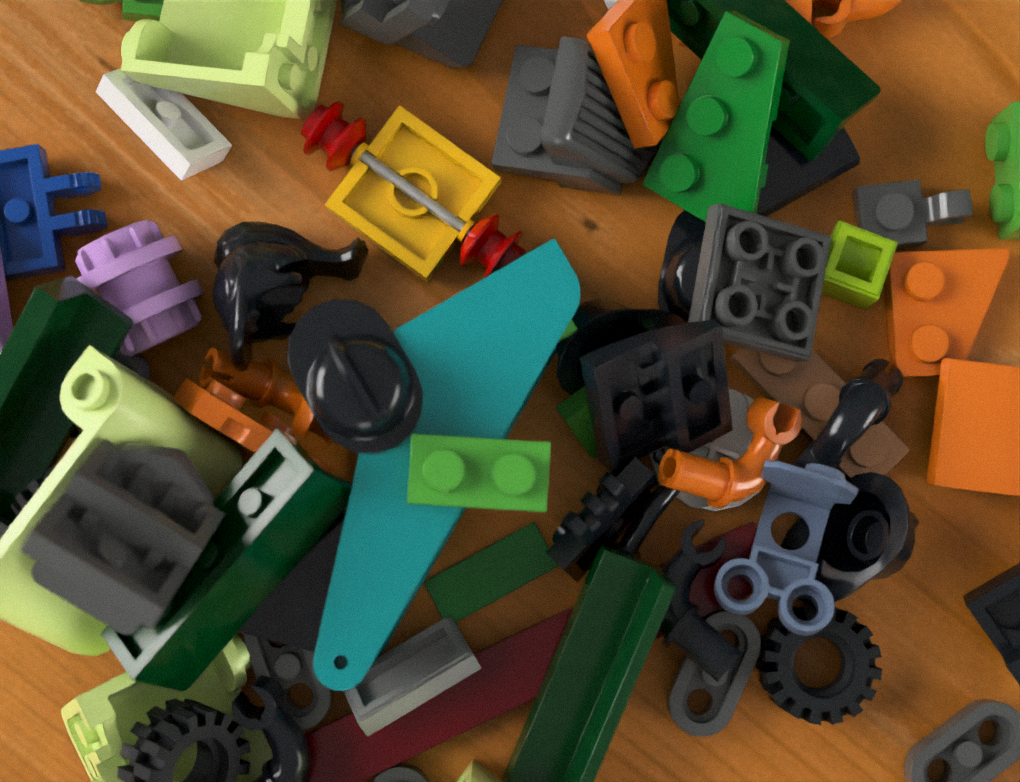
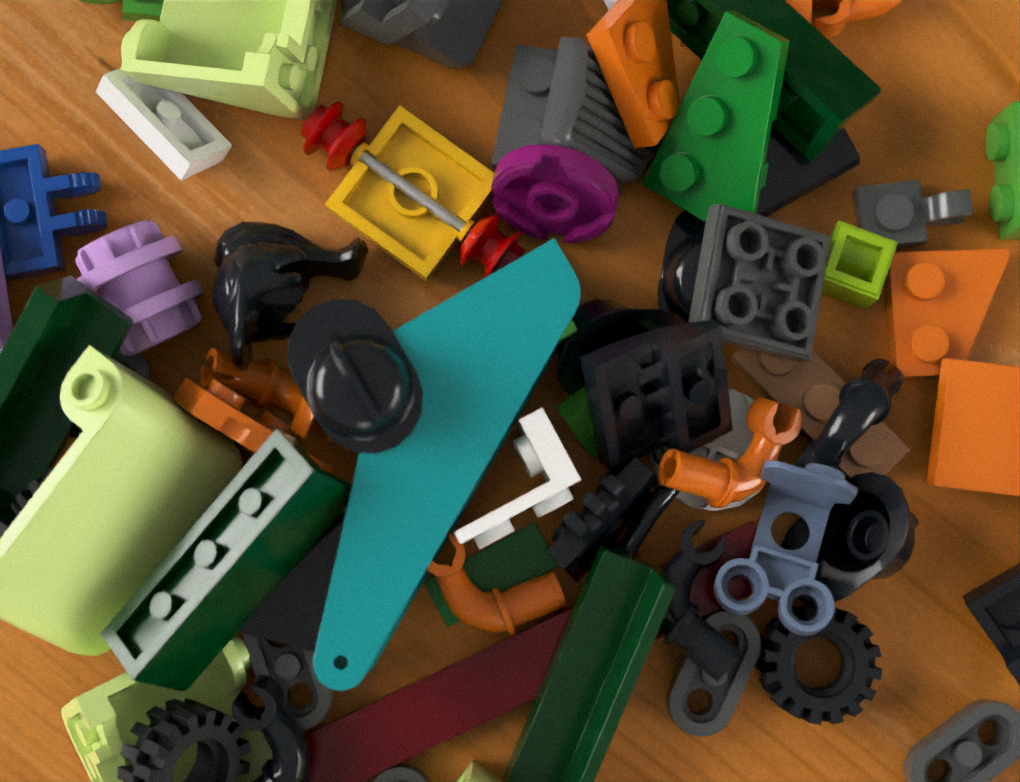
(124, 533): dark grey piece -> none
(411, 675): light grey tile -> none
(479, 473): bright green plate -> none
(493, 609): none -> orange piece
(539, 453): none -> white bracket
(554, 193): none -> magenta tile

